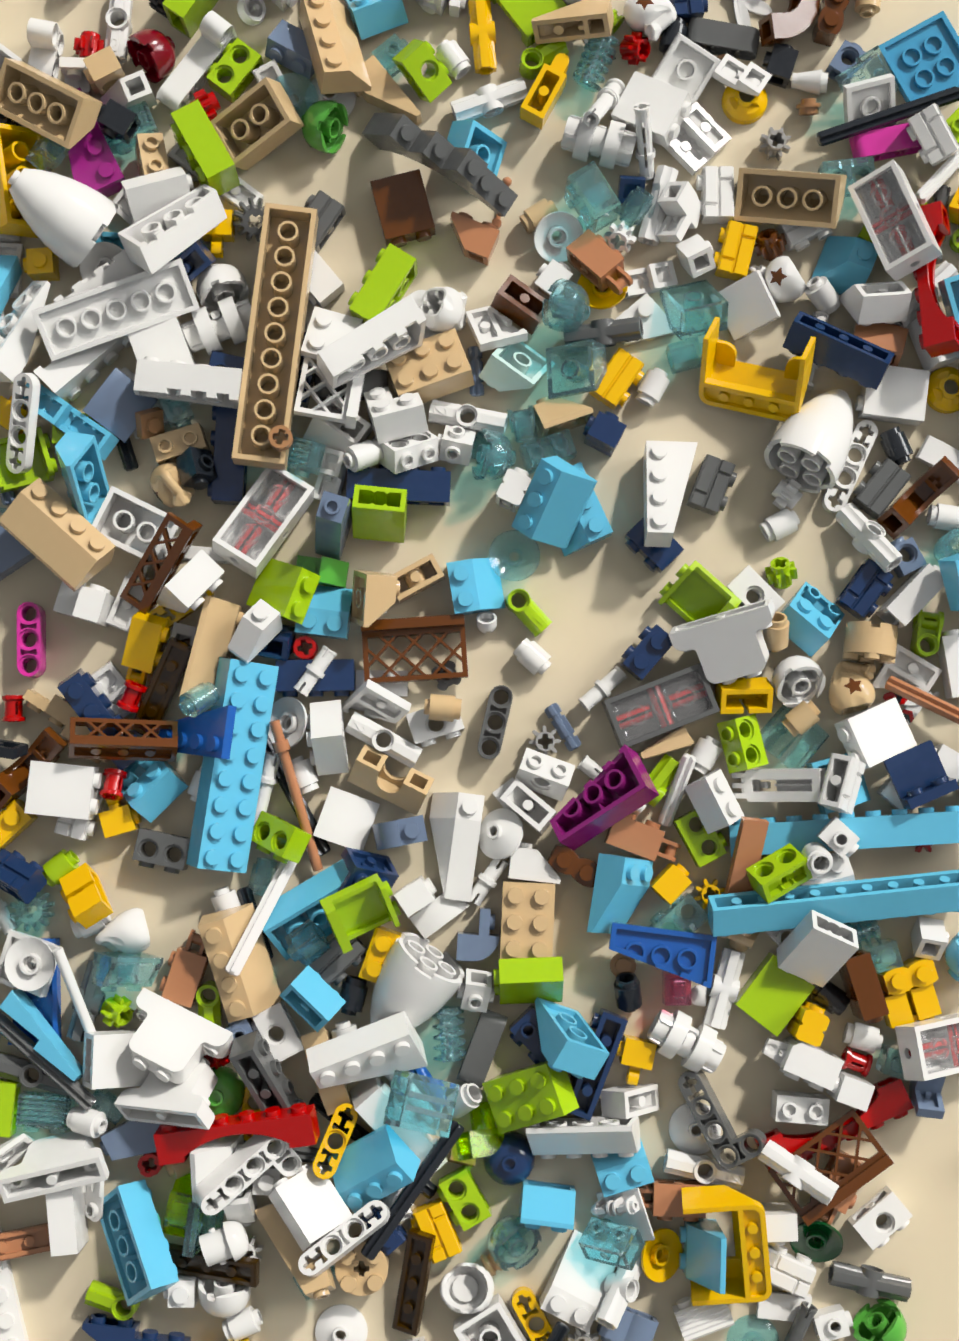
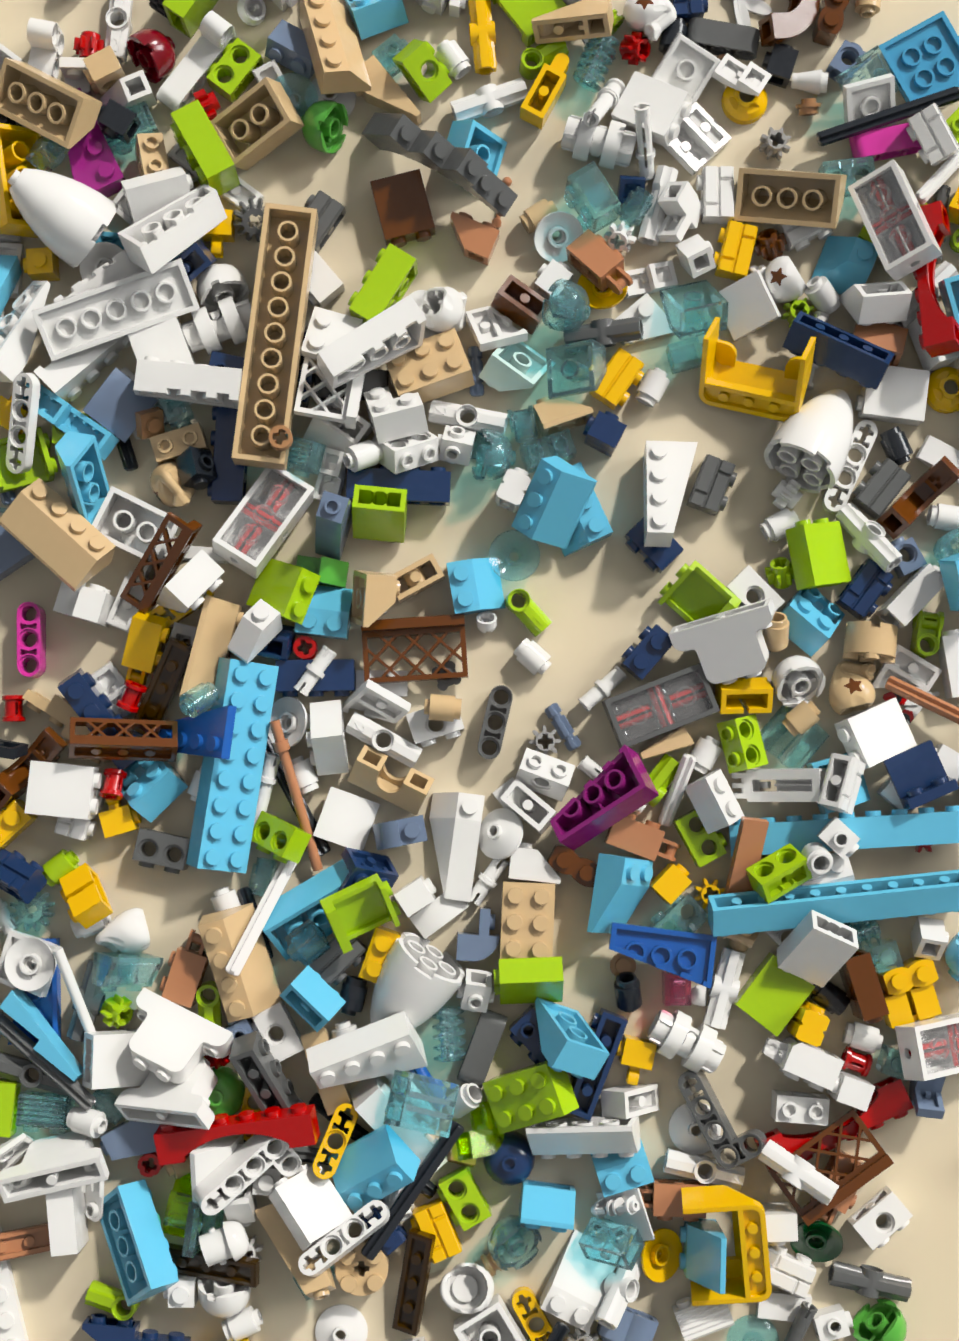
(796, 304): none -> lime gear
(817, 554): none -> lime brick

